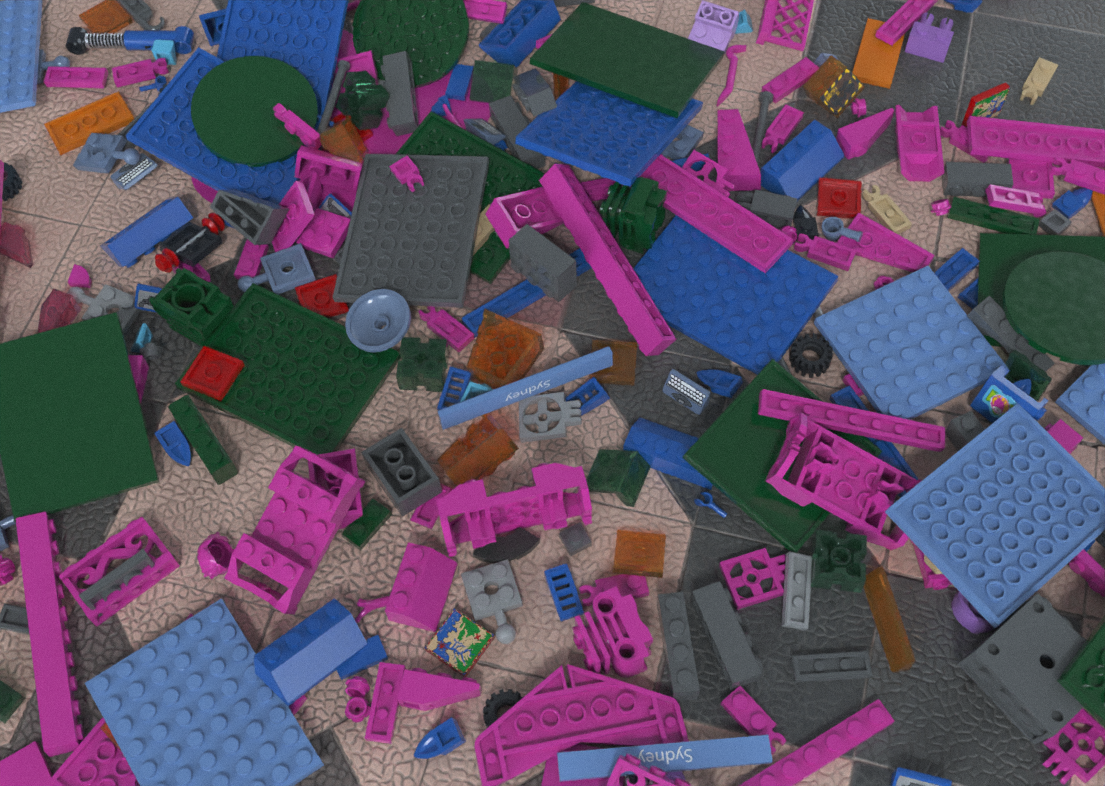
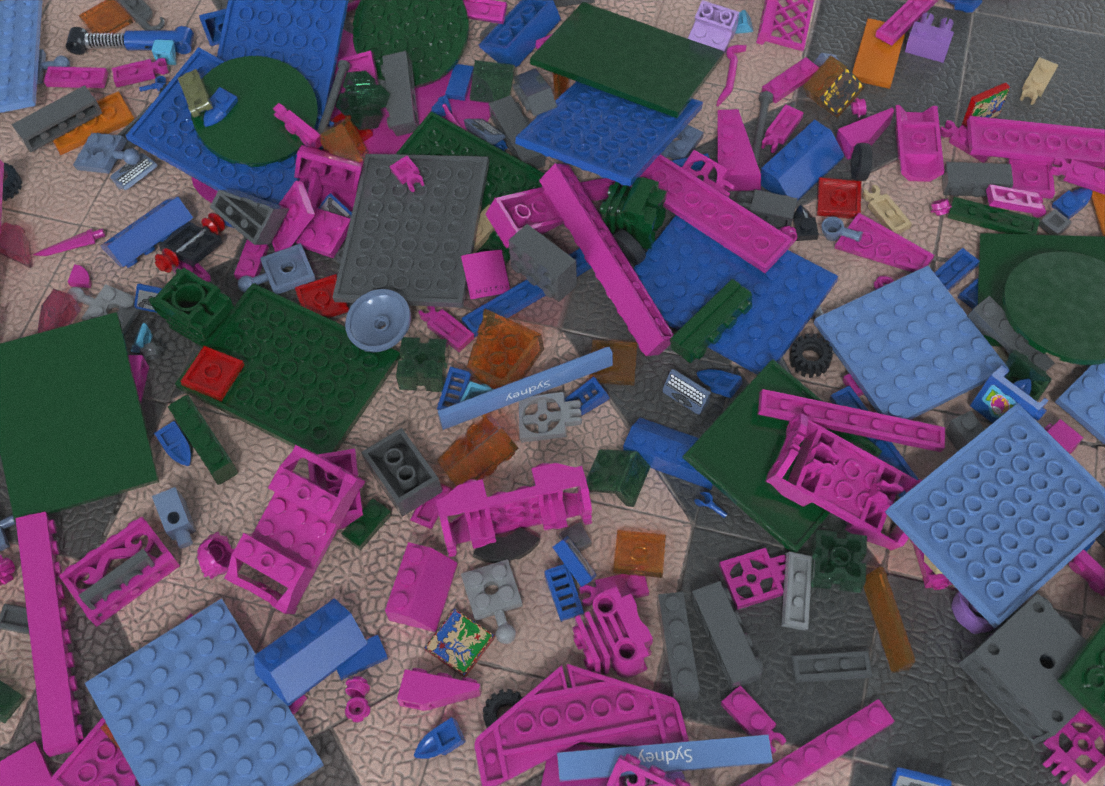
(57, 118): none -> dark grey brick
(86, 238): none -> dark pink bar
(175, 516): none -> sand blue torso
(195, 93): none -> olive plate
(222, 105): none -> blue plate
(370, 605): dark pink bar -> none
(384, 703): dark pink plate -> none
(485, 274): none -> dark pink slope
(574, 561): none -> blue slope
(630, 247): none -> black tyre
(711, 320): none -> dark green brick
(826, 251): dark pink plate -> none
(861, 161): none -> black tyre

